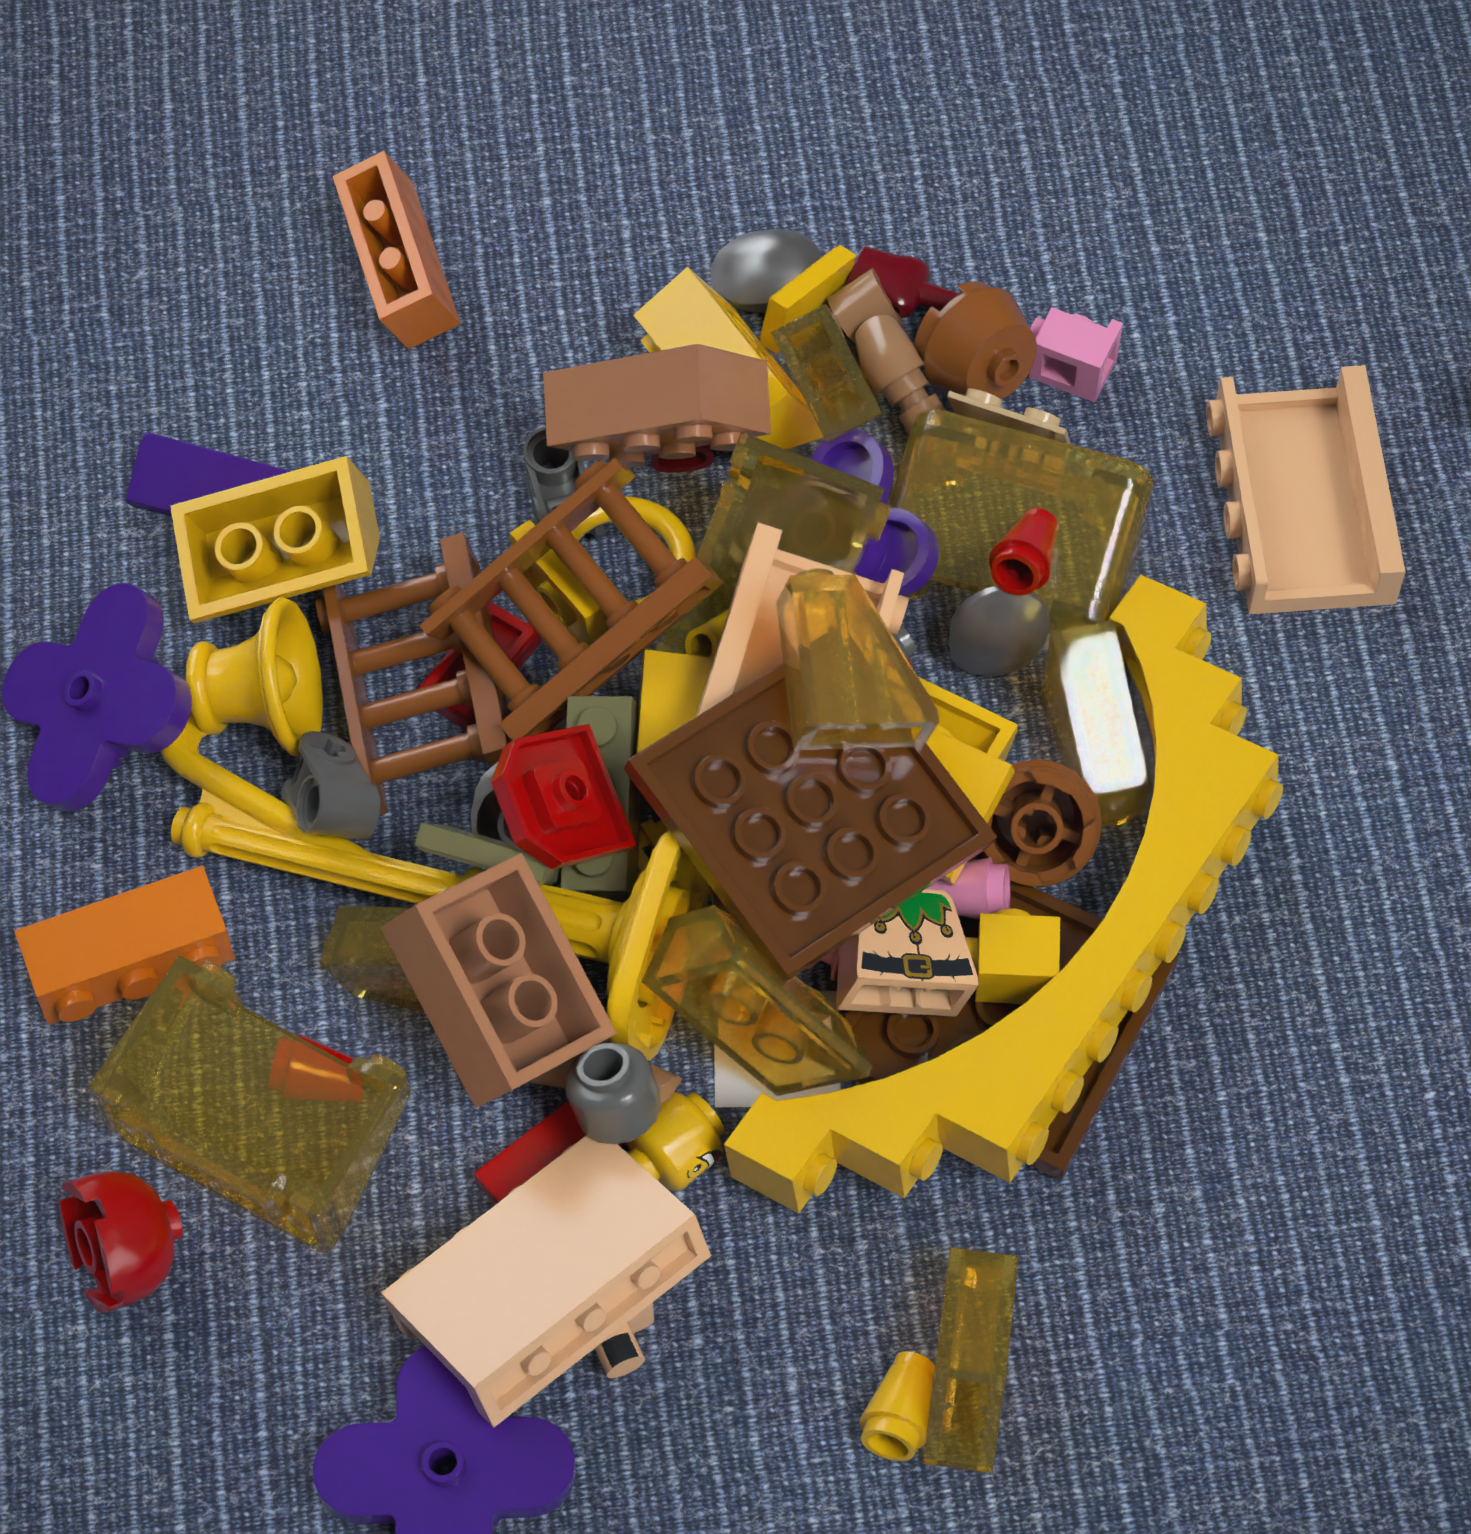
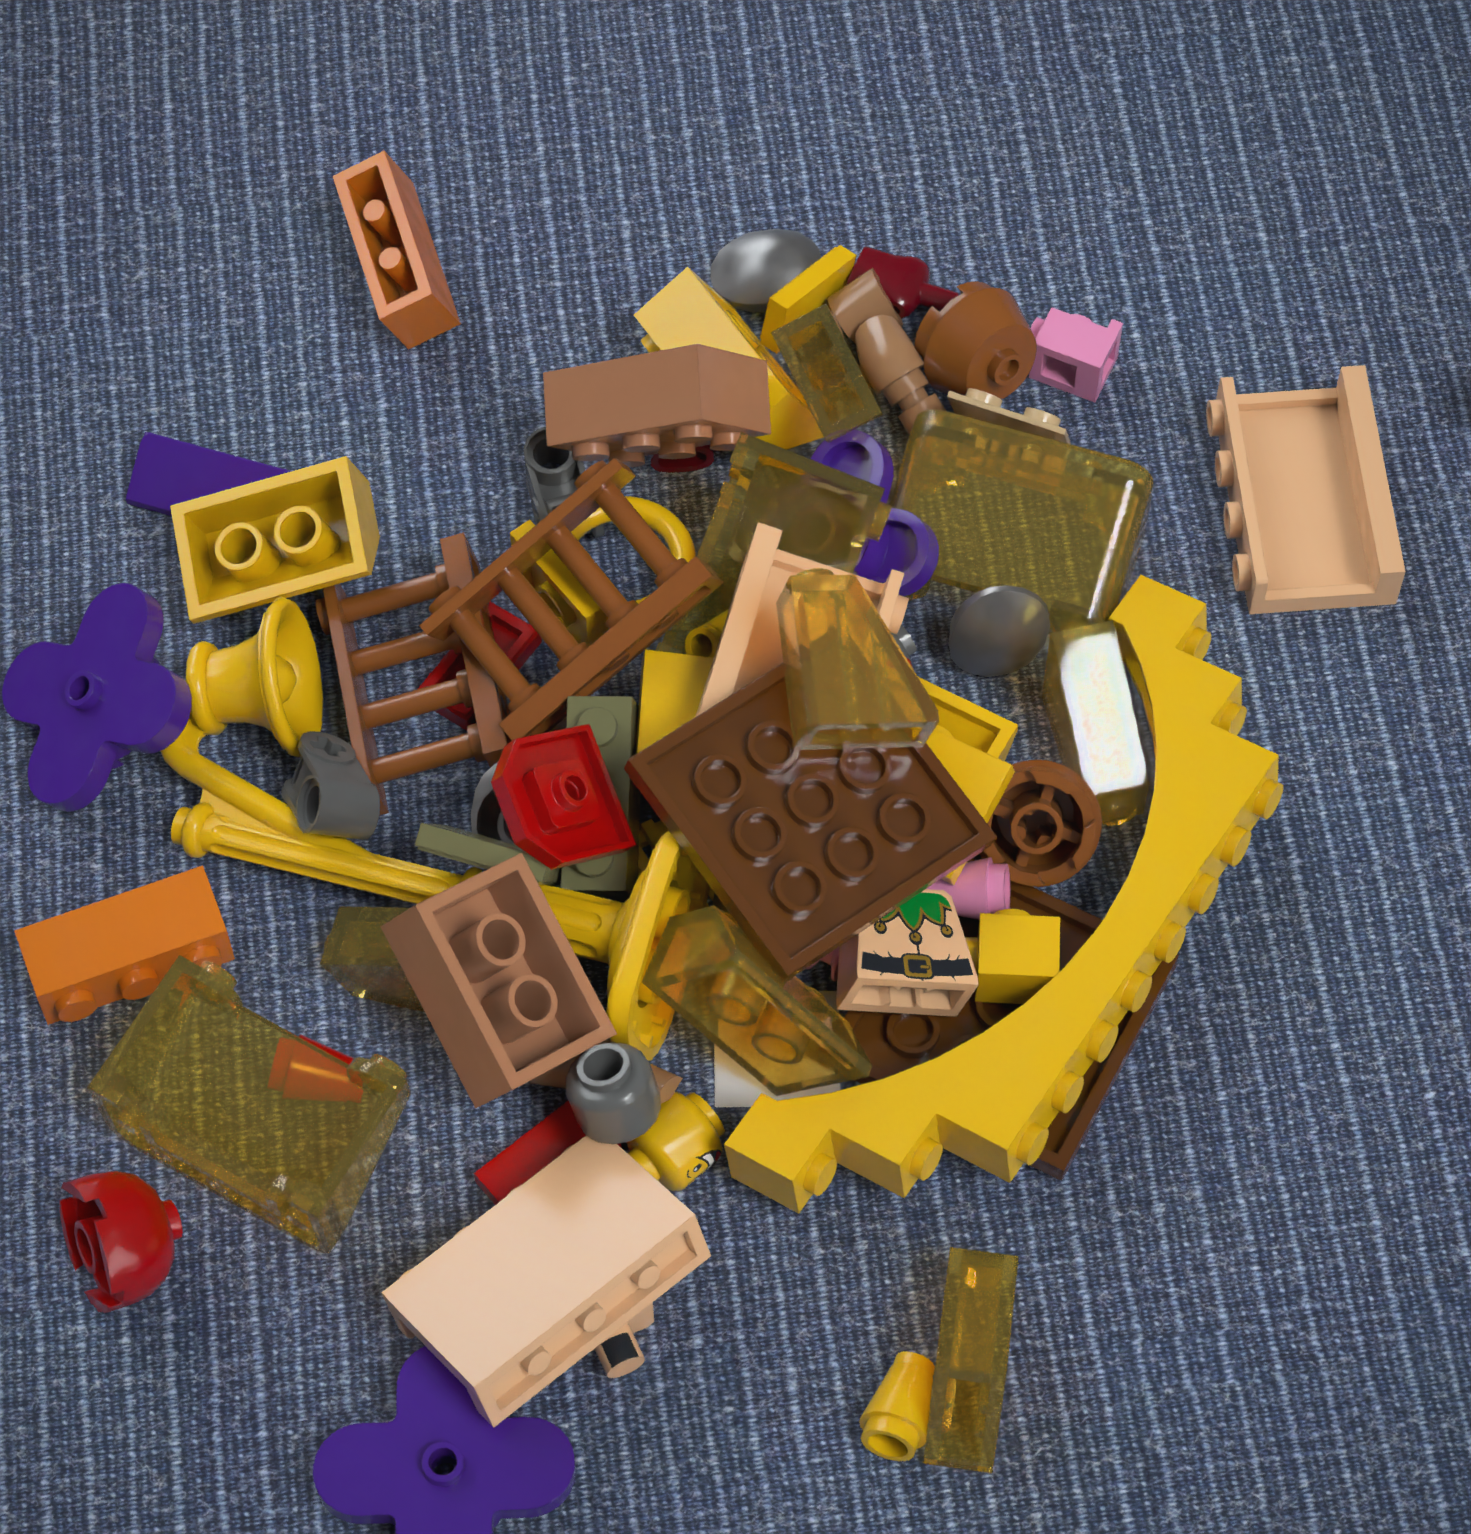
(1025, 554): red cone -> none

